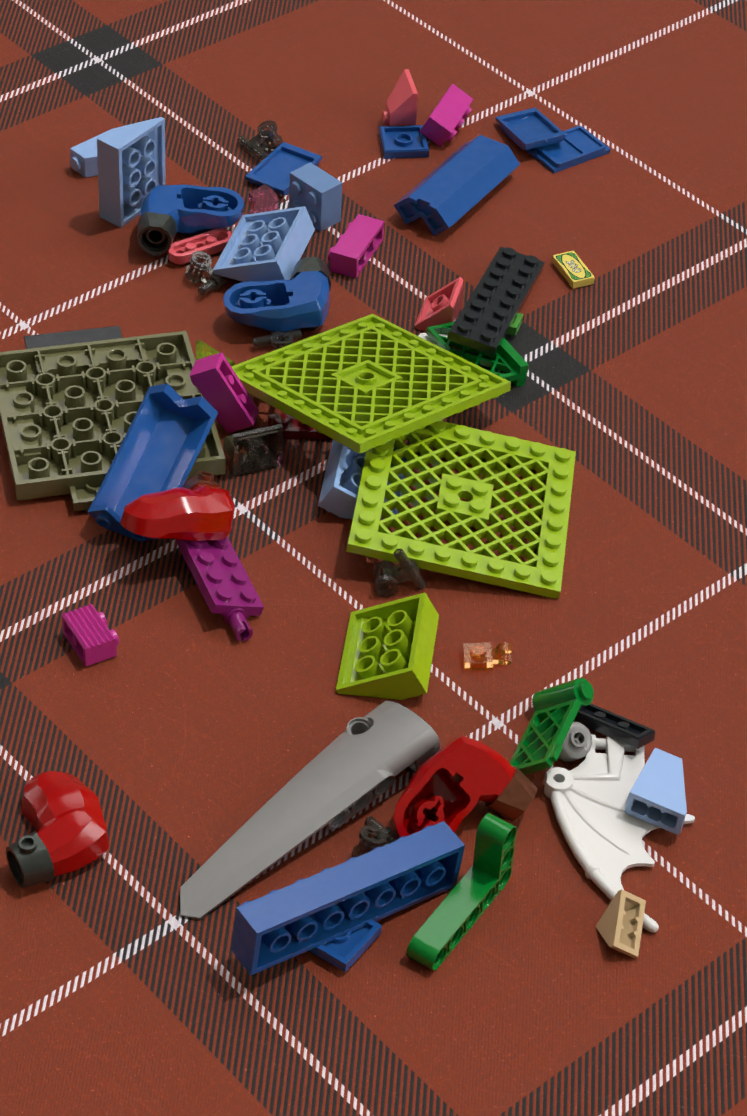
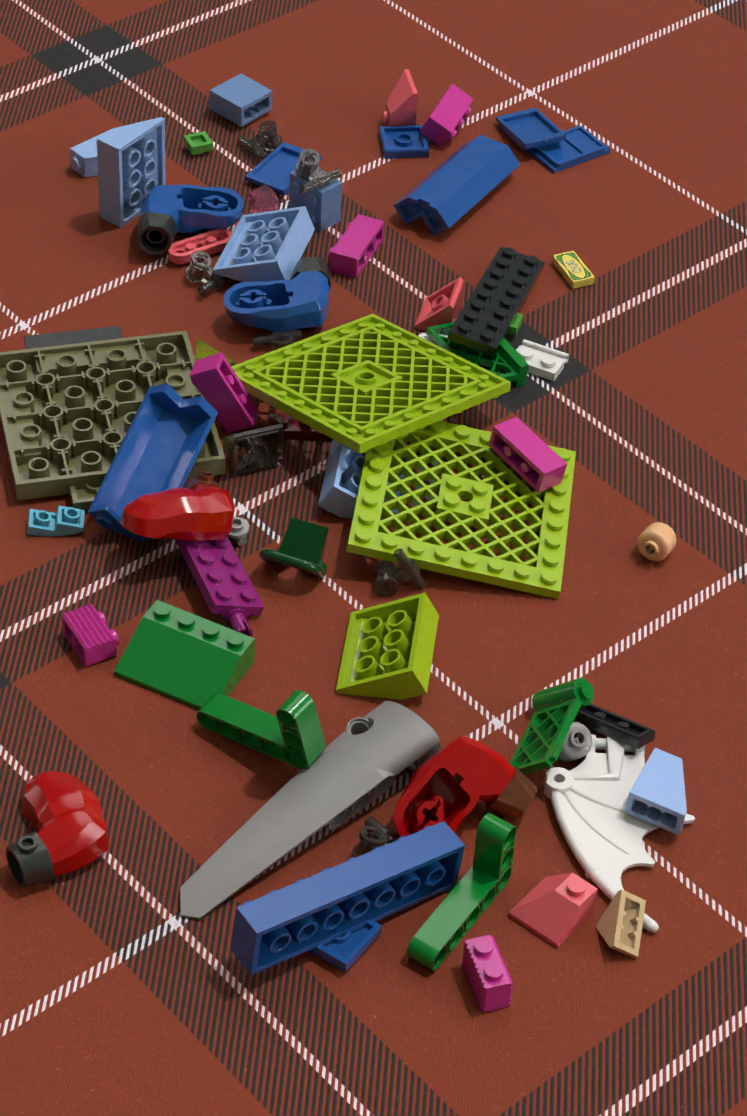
(63, 522): none -> medium azure slope
(185, 656): none -> green slope
(198, 143): none -> bright green plate
(239, 530): none -> light grey plate
(241, 99): none -> medium blue brick
(290, 737): none -> green beam
(301, 548): none -> dark green piece
(308, 169): none -> clear smoke piece
(482, 655): clear orange plate -> none
(487, 973): none -> dark pink brick
(527, 454): none -> dark pink brick
(542, 360): none -> white plate
(556, 907): none -> coral slope
(657, 541): none -> light nougat head

